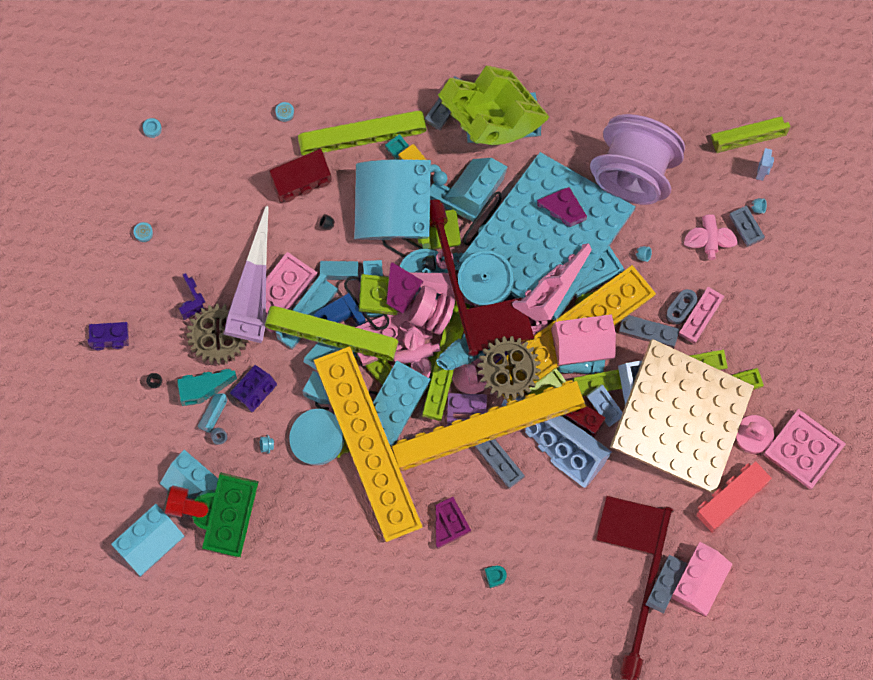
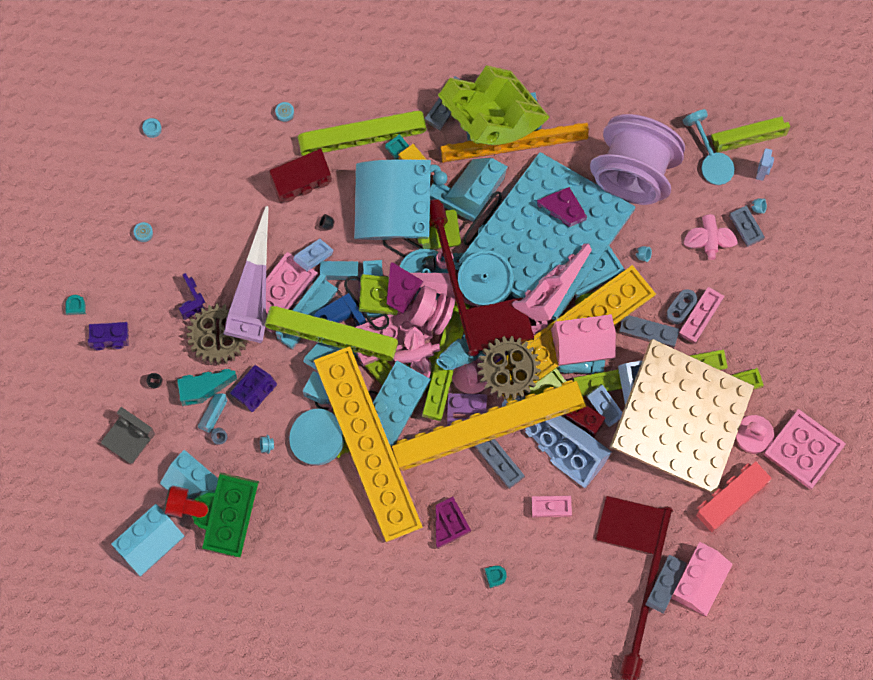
(75, 305): none -> teal tile
(128, 436): none -> dark grey bracket
(313, 254): none -> light blue plate
(536, 139): none -> light orange plate
(551, 506): none -> bright pink plate
(716, 167): none -> medium azure piece

